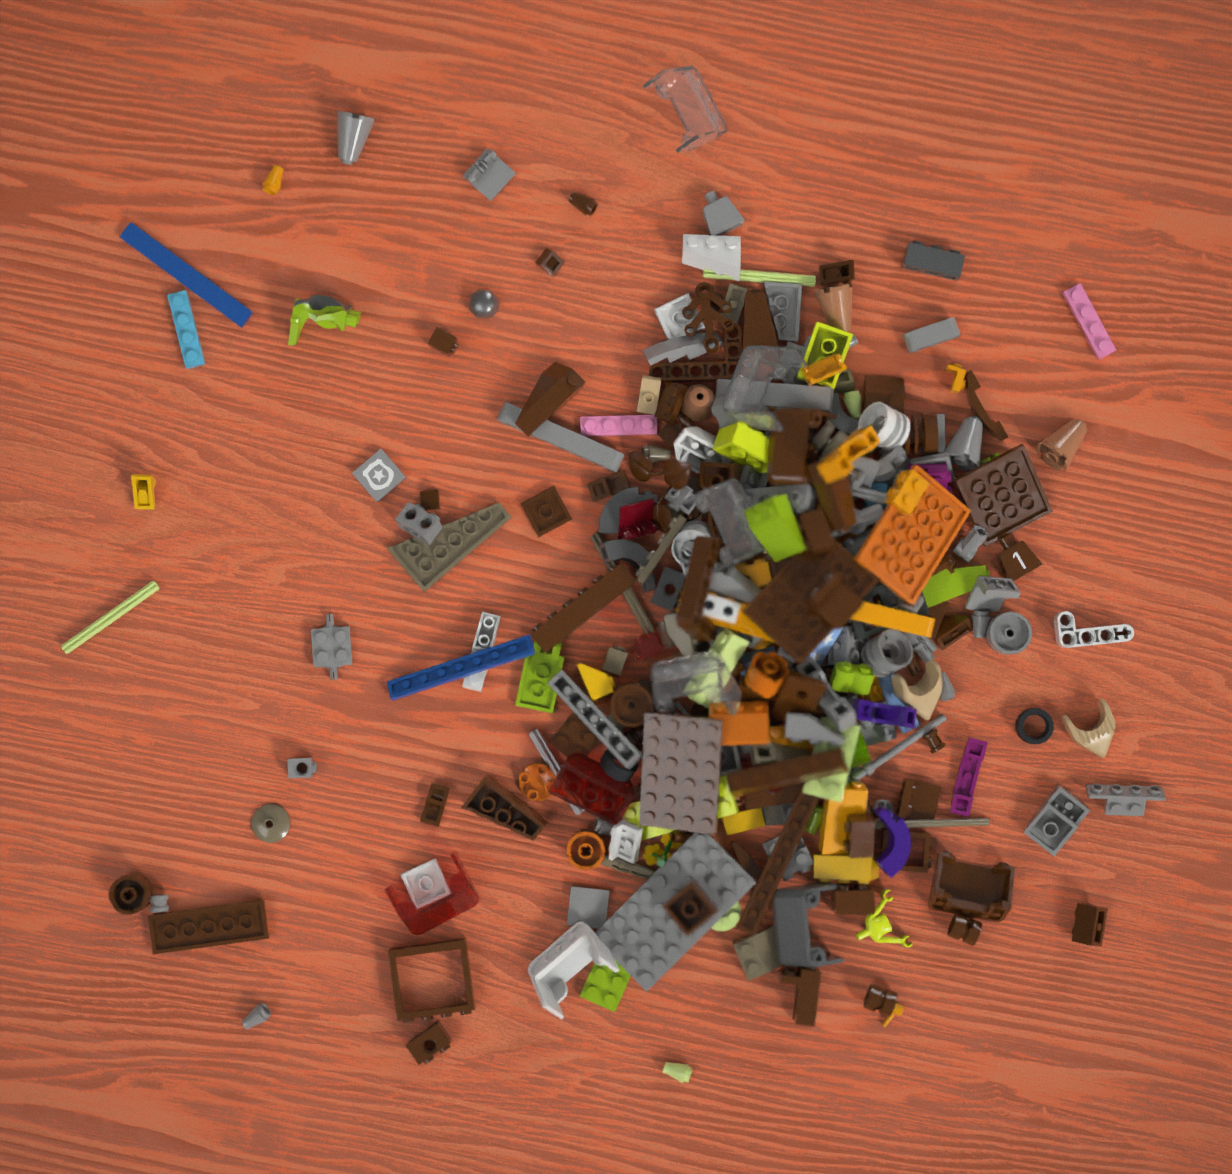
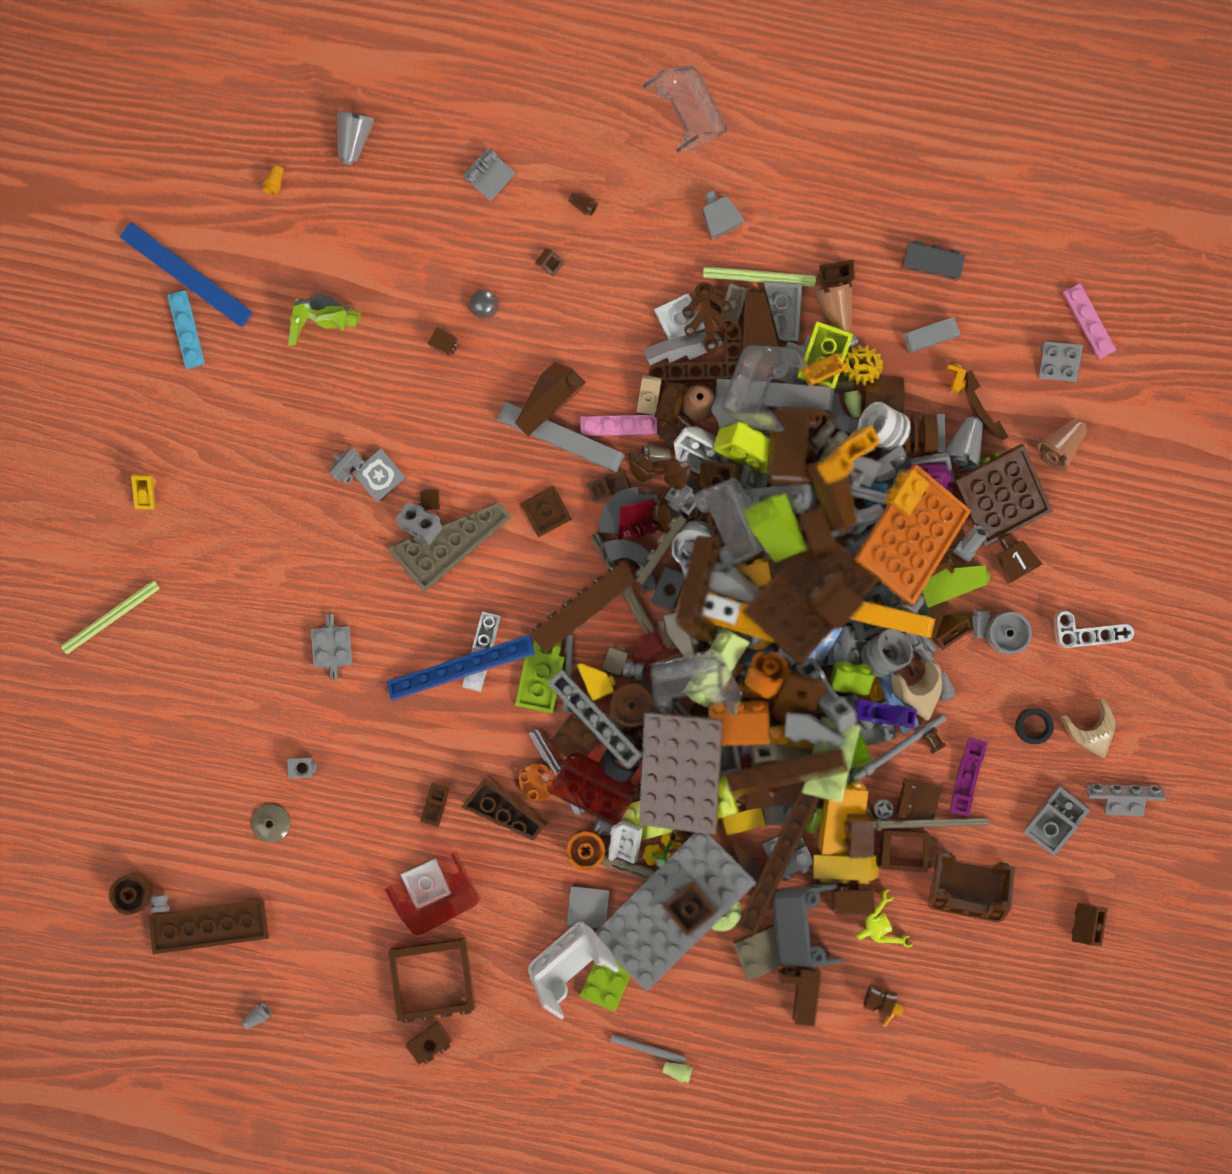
(344, 464): none -> light grey hips
(568, 664): none -> light grey bar
(635, 670): none -> light grey wheel
(648, 1049): none -> light grey bar
(713, 253): white wedge -> none
(862, 366): none -> yellow gear
(899, 842): dark purple arch -> none
(966, 929): reddish brown wheel -> none
(990, 593): light grey bracket -> none
(1060, 361): none -> light grey hinge

